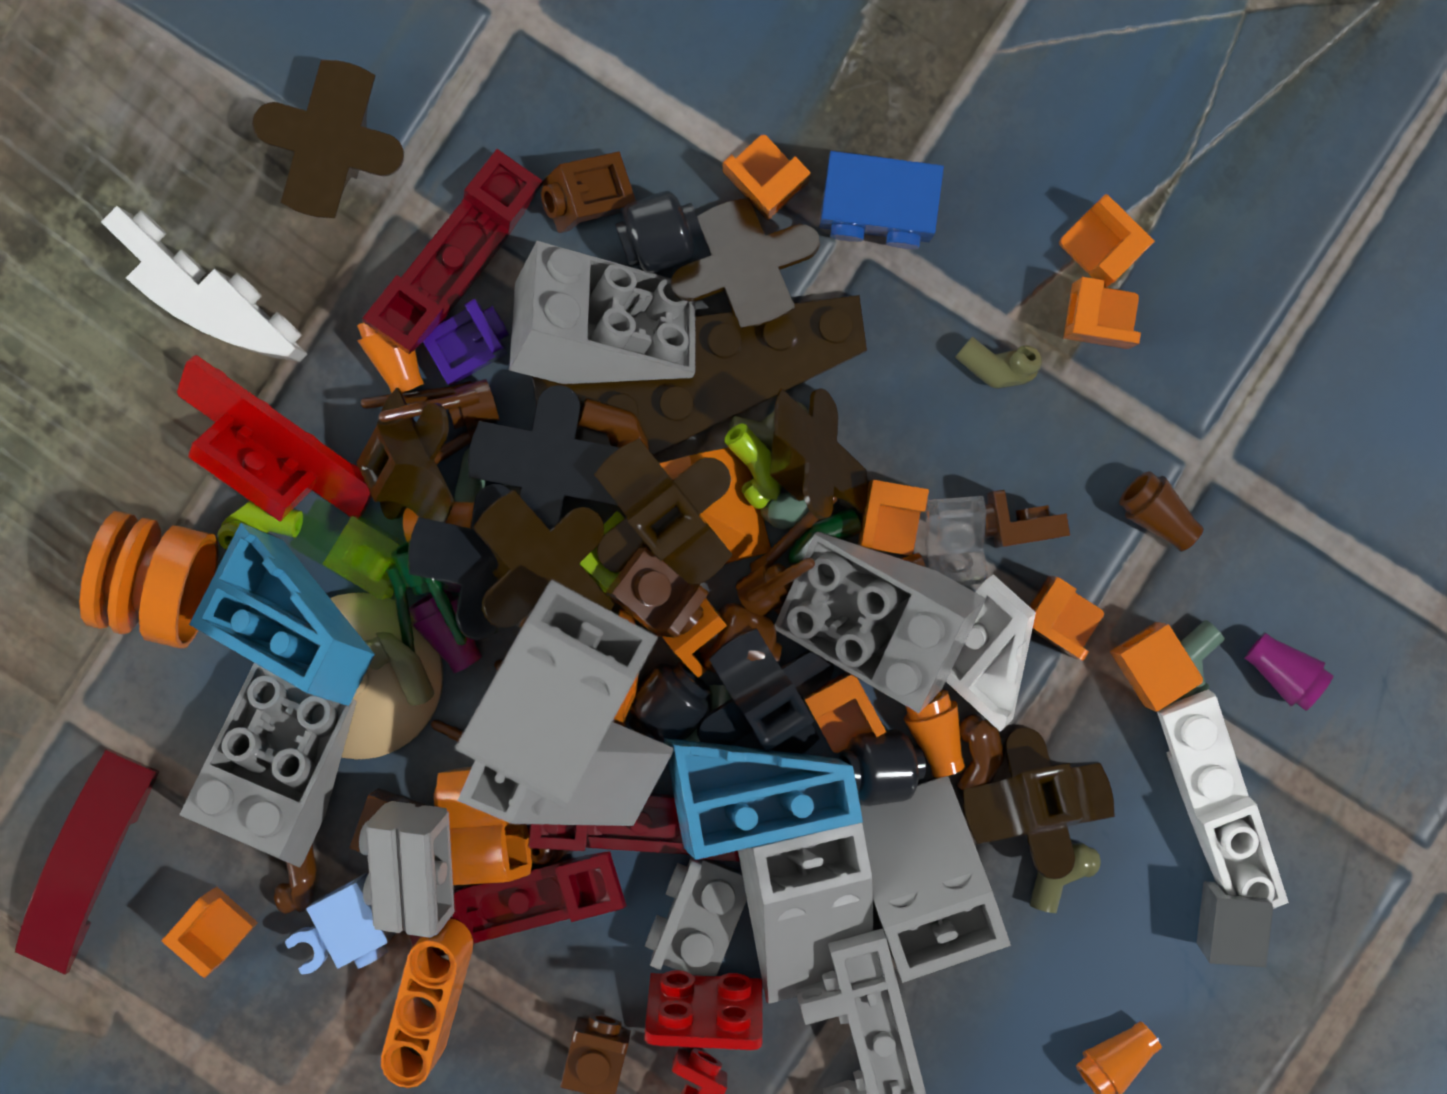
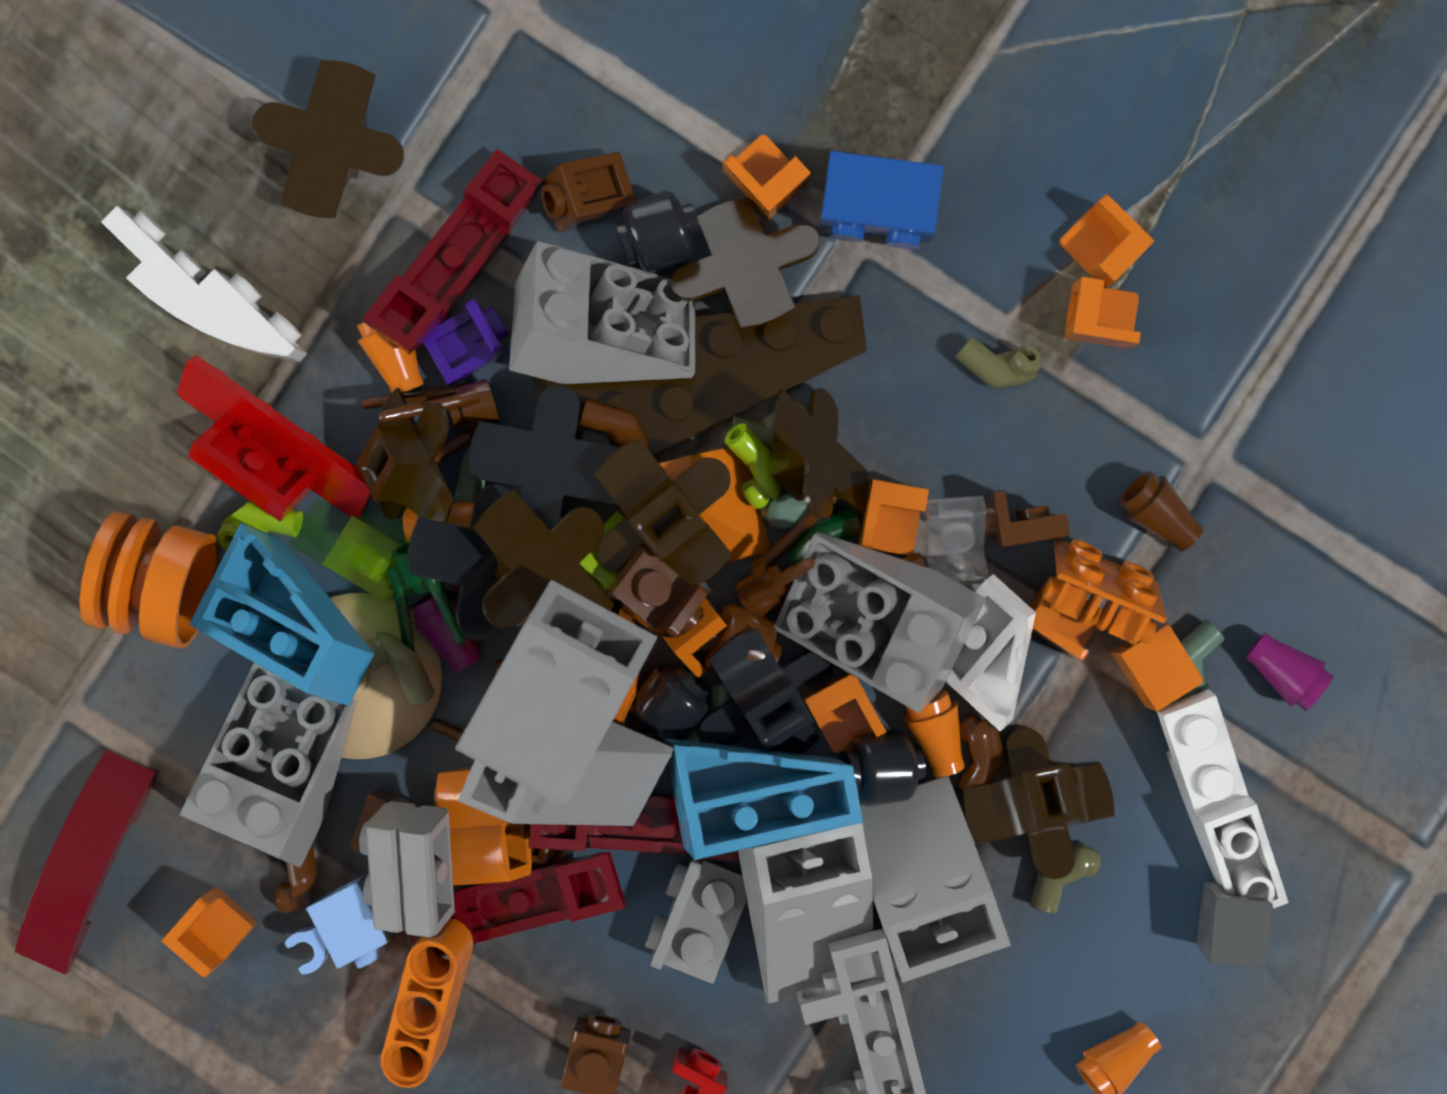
(704, 1011): red bracket -> none
(1130, 585): none -> orange hinge

